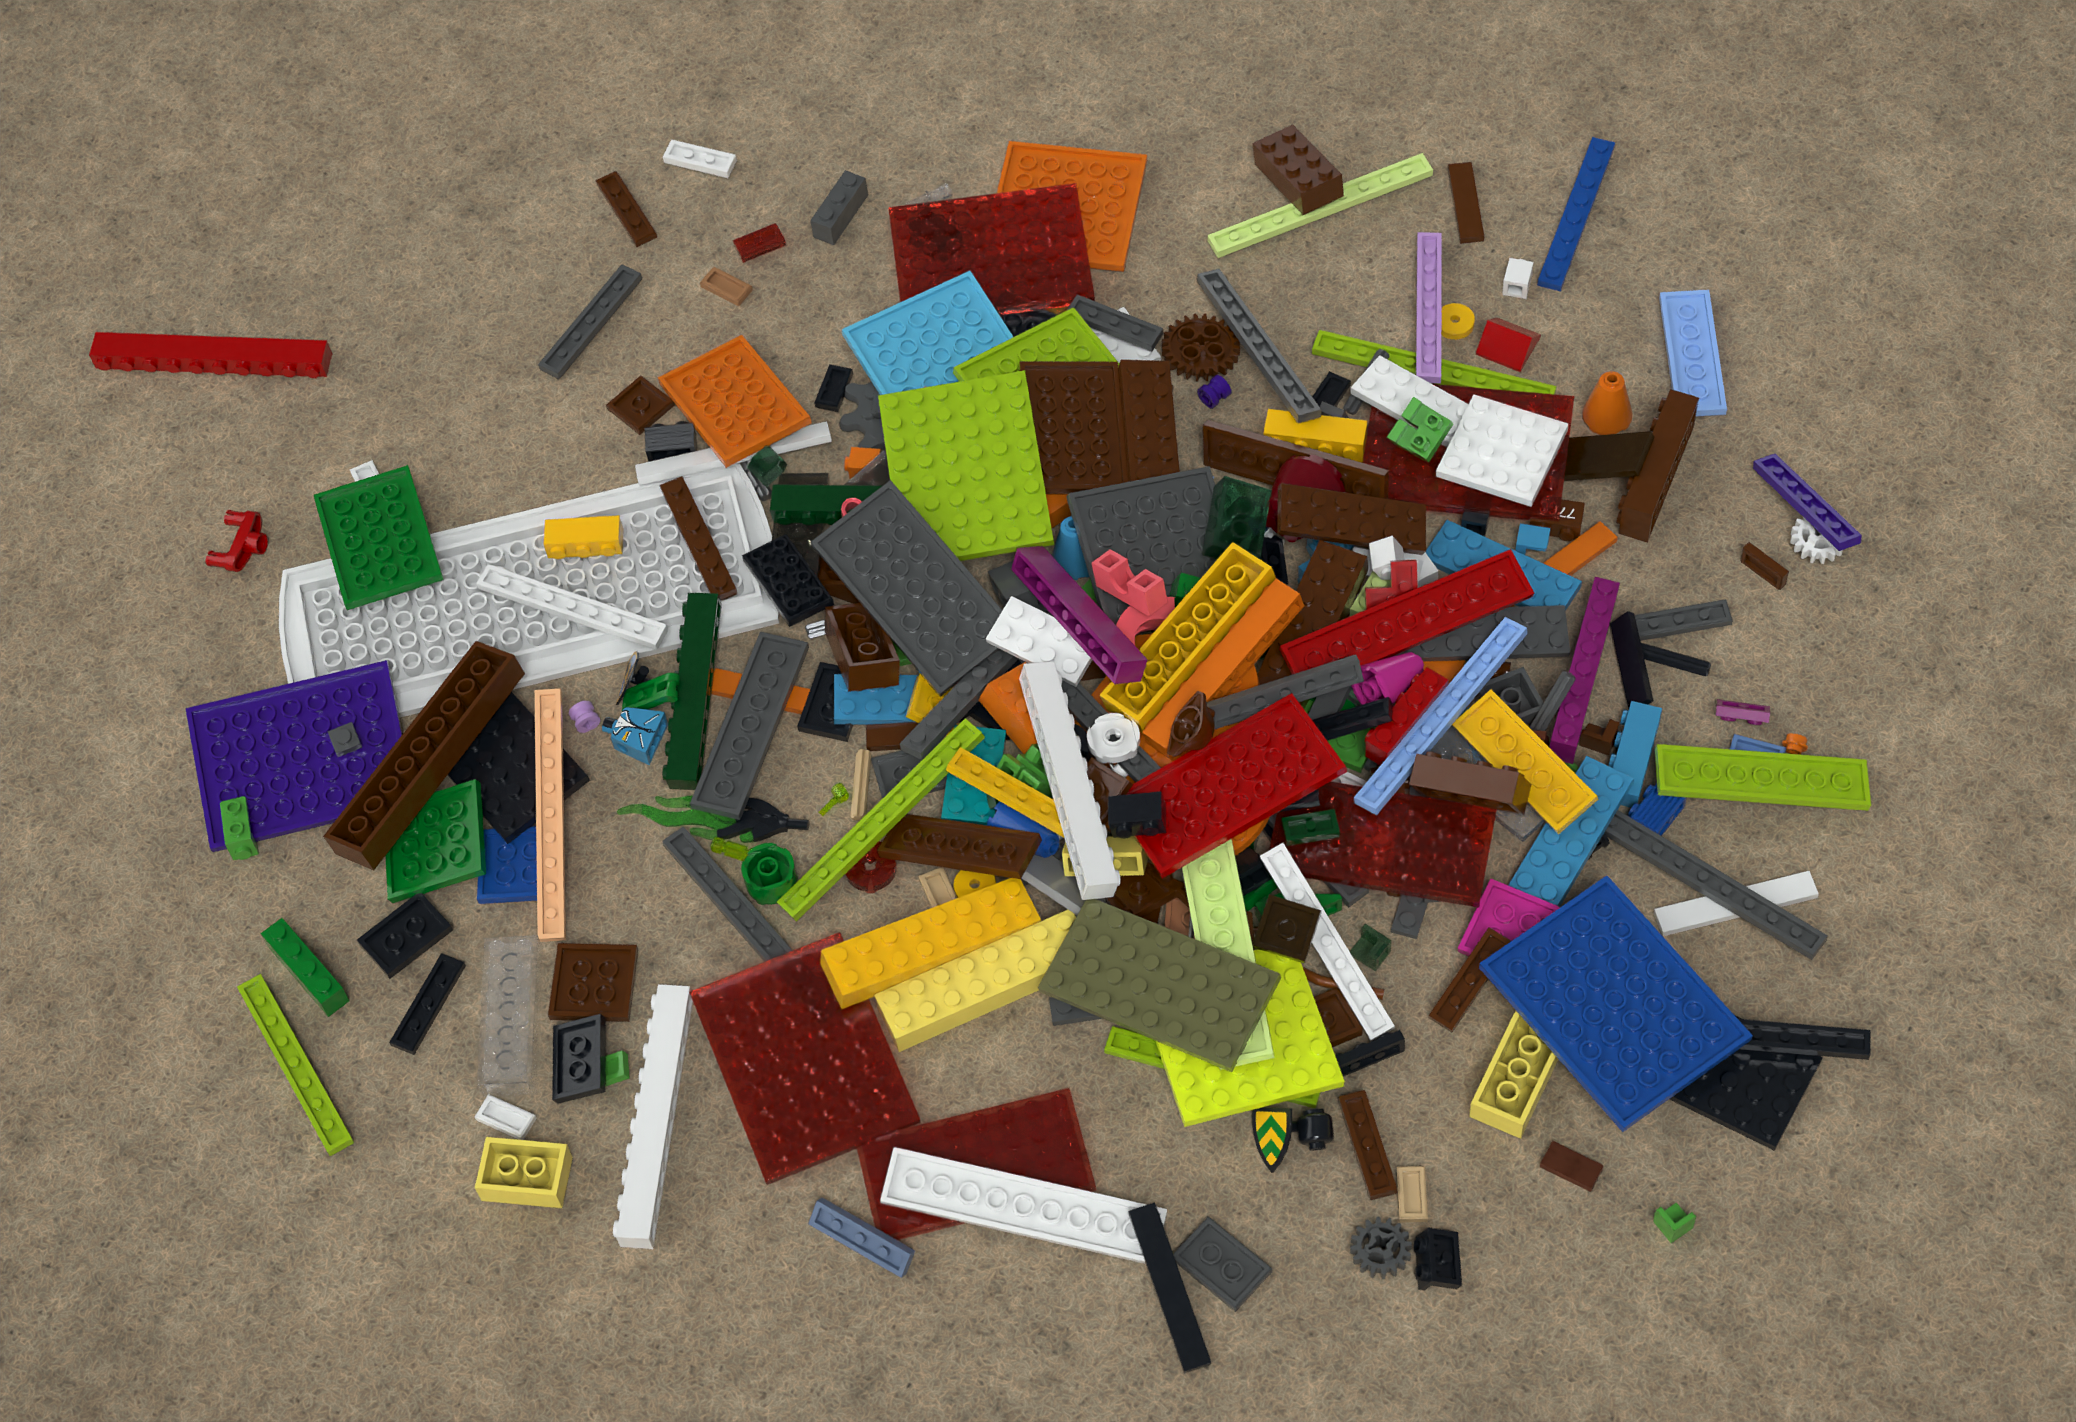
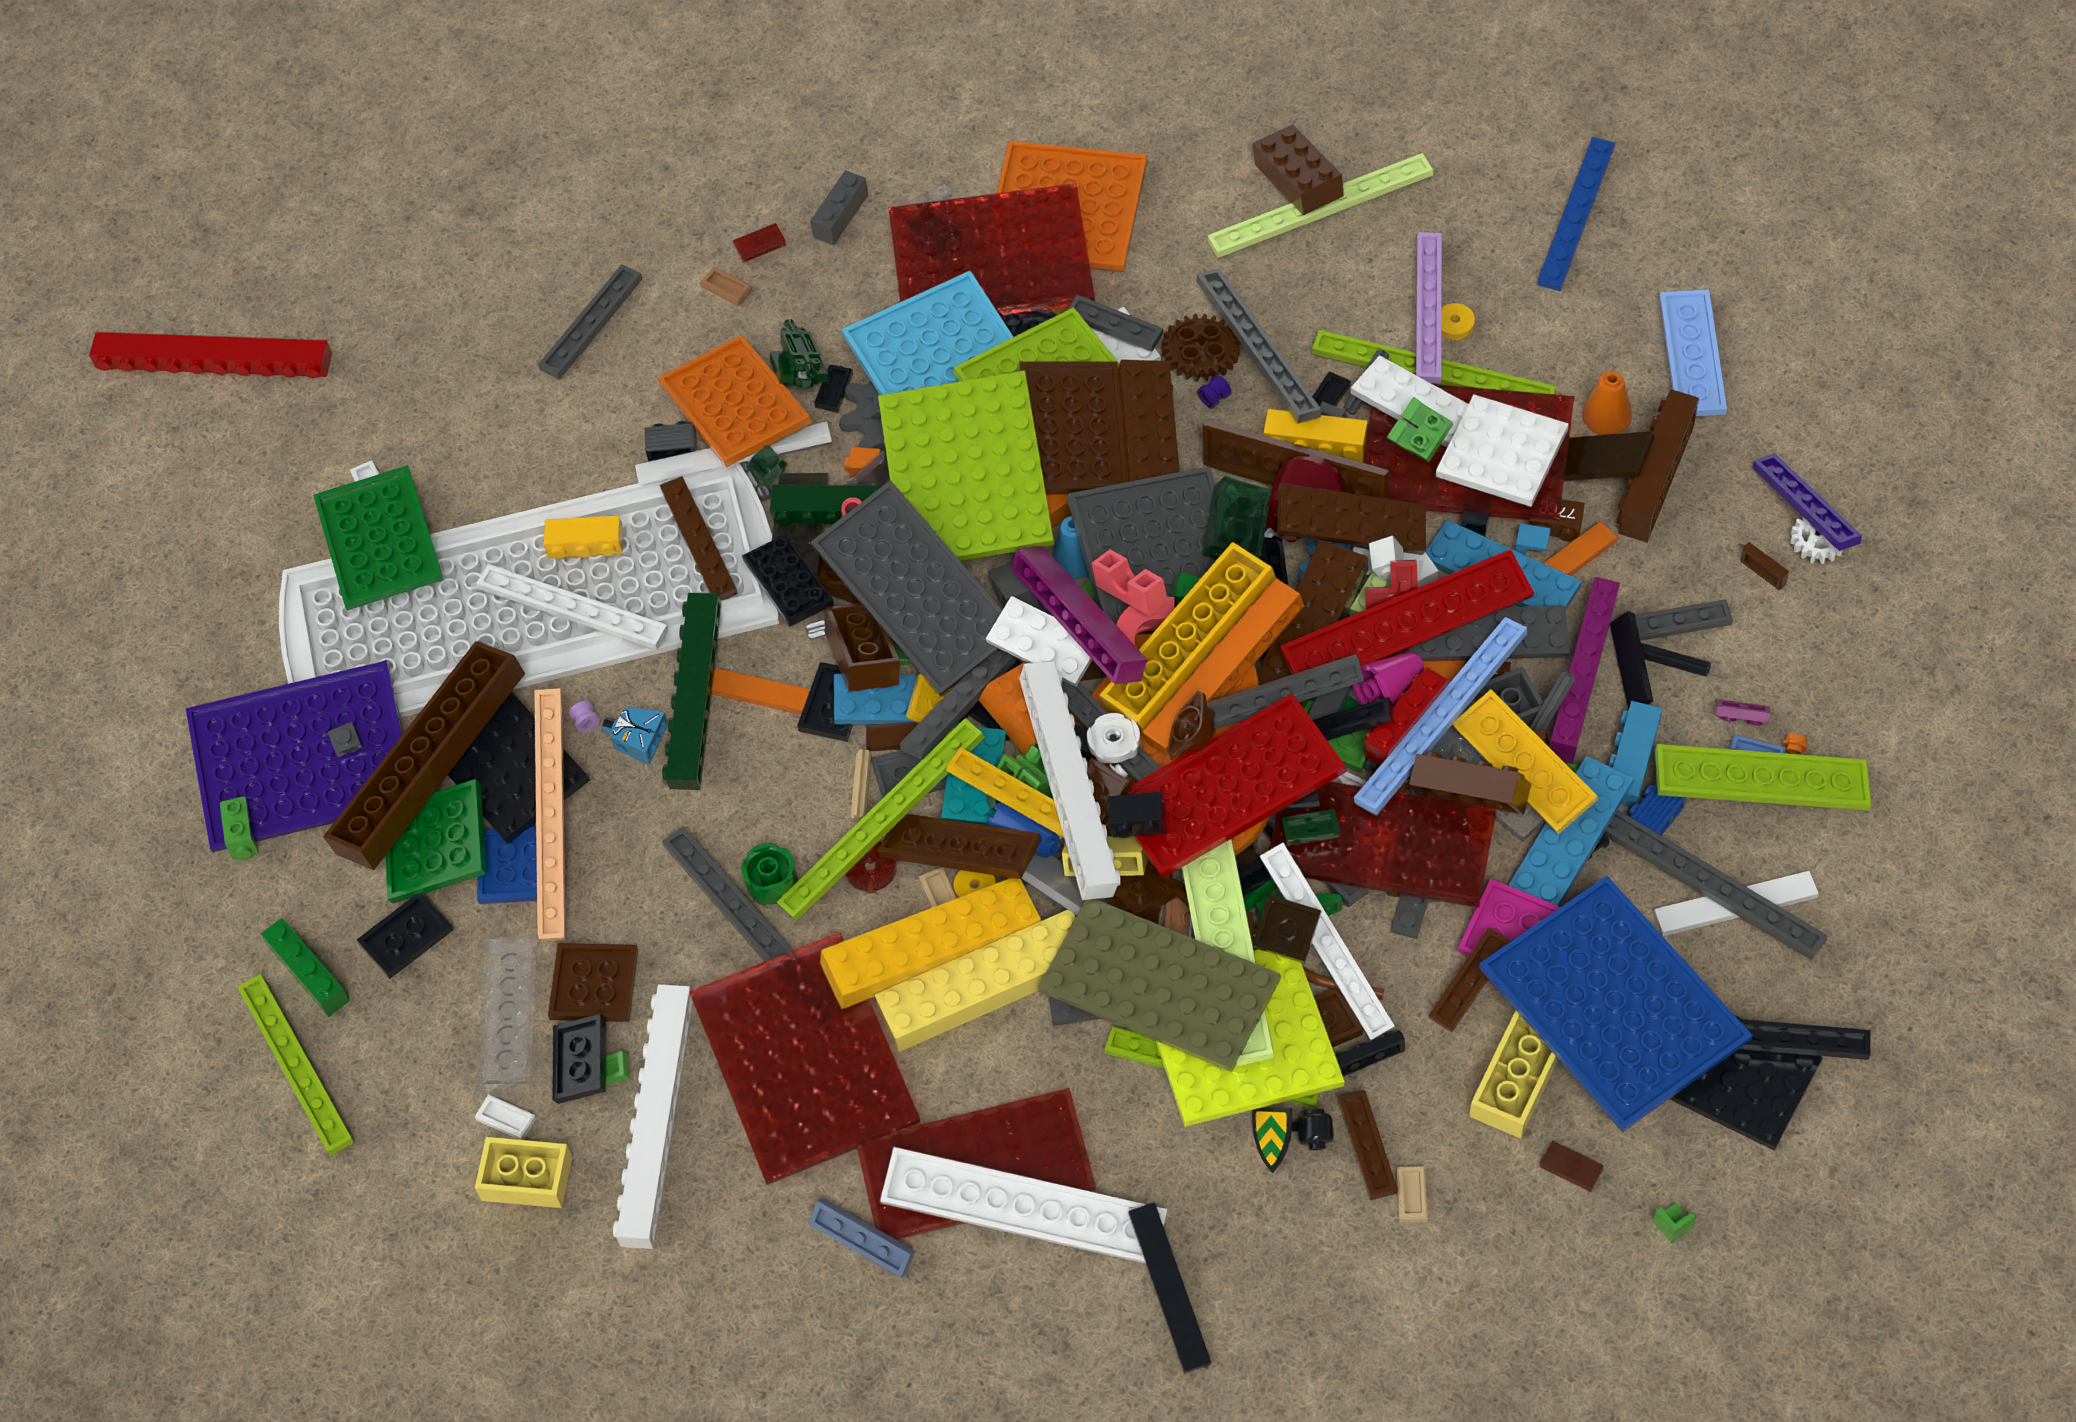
(246, 542): red connector -> none
(427, 1004): black tile -> none
(626, 209): reddish brown tile -> none
(631, 677): black shield -> none
(640, 405): reddish brown tile -> none
(652, 692): green plate -> none
(699, 158): white plate -> none
(729, 848): clear neon green axle -> none
(749, 725): dark grey plate -> none
(756, 824): piece -> none
(800, 358): none -> dark green piece
(840, 795): clear neon green hand -> none
(1222, 1264): dark grey tile -> none
(1371, 948): clear green panel -> none
(1387, 1237): dark grey gear -> none
(1437, 1259): black bracket -> none
(1465, 202): reddish brown tile -> none
(1507, 343): red slope -> none
(1517, 278): white brick -> none
(1600, 738): reddish brown panel -> none

